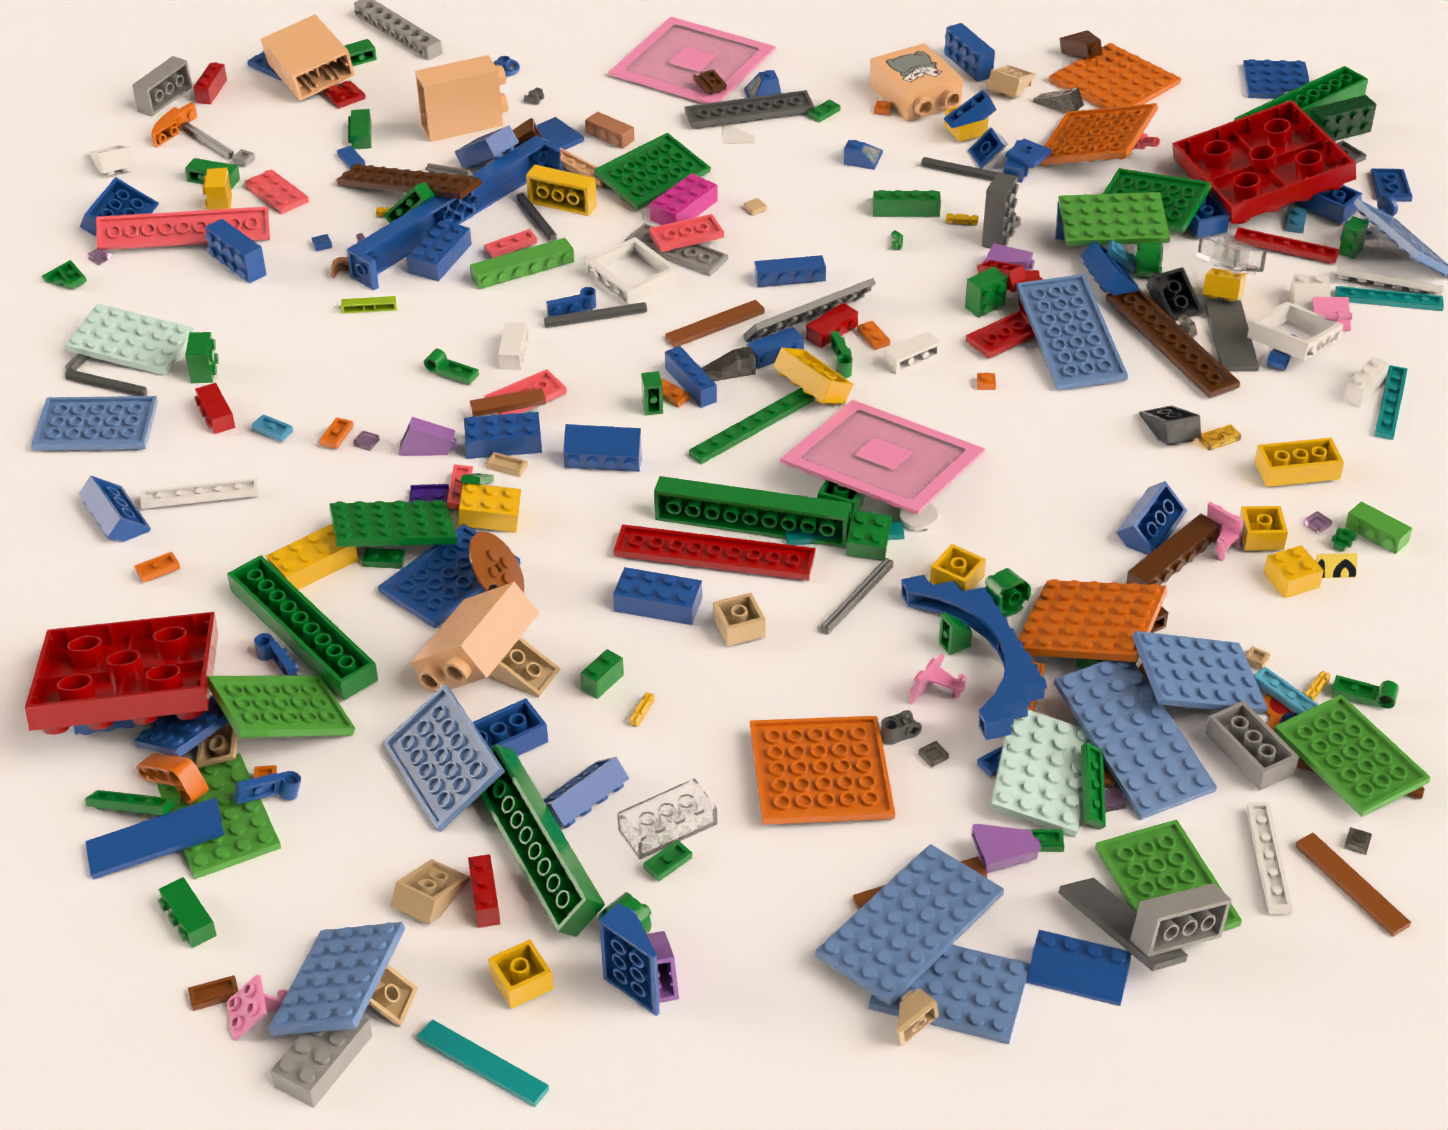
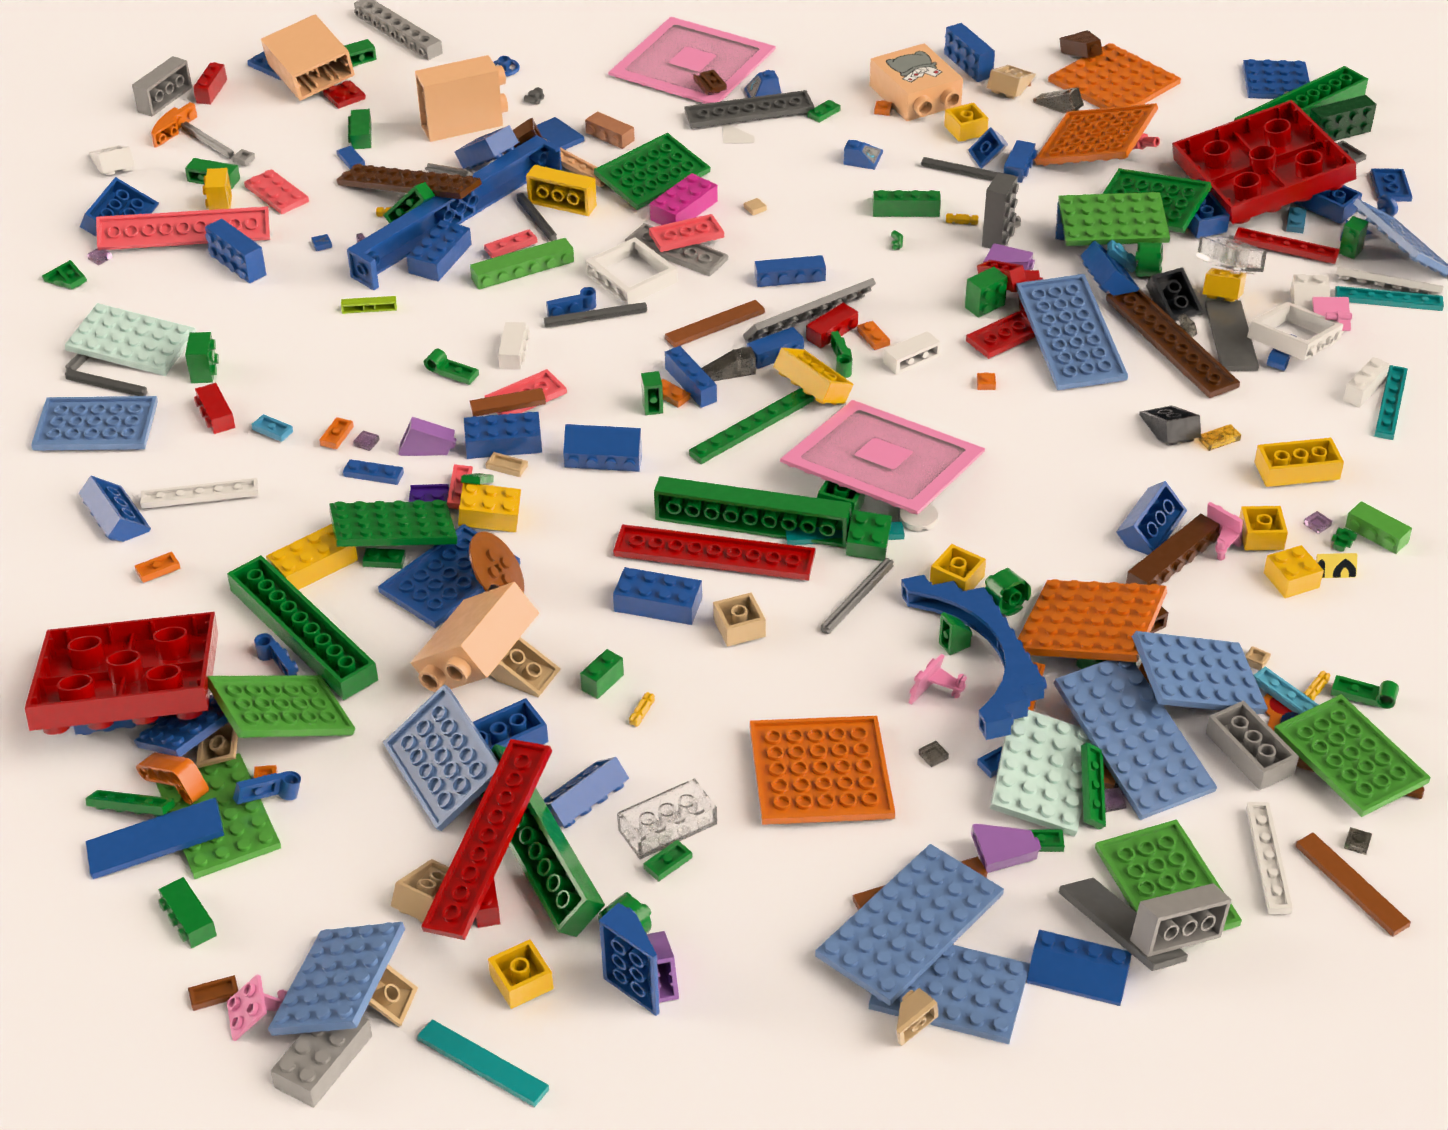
(339, 264): nougat hair -> none
(373, 471): none -> blue plate
(486, 840): none -> red plate
(898, 727): dark grey piece -> none
(973, 110): blue slope -> none
(1028, 153): blue plate -> none

